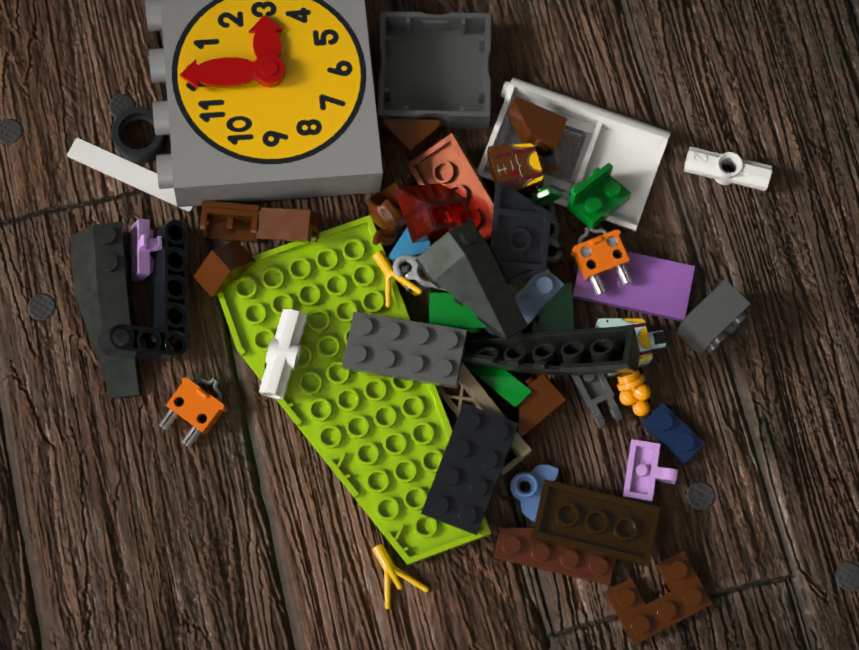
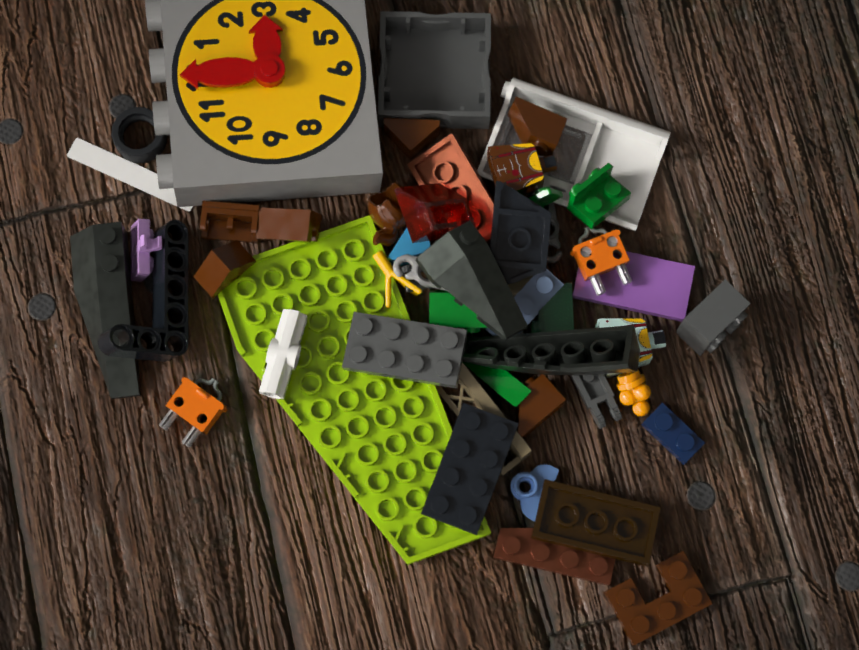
(391, 572): yellow plant -> none
(643, 471): lavender plate -> none
(710, 165): white piece -> none

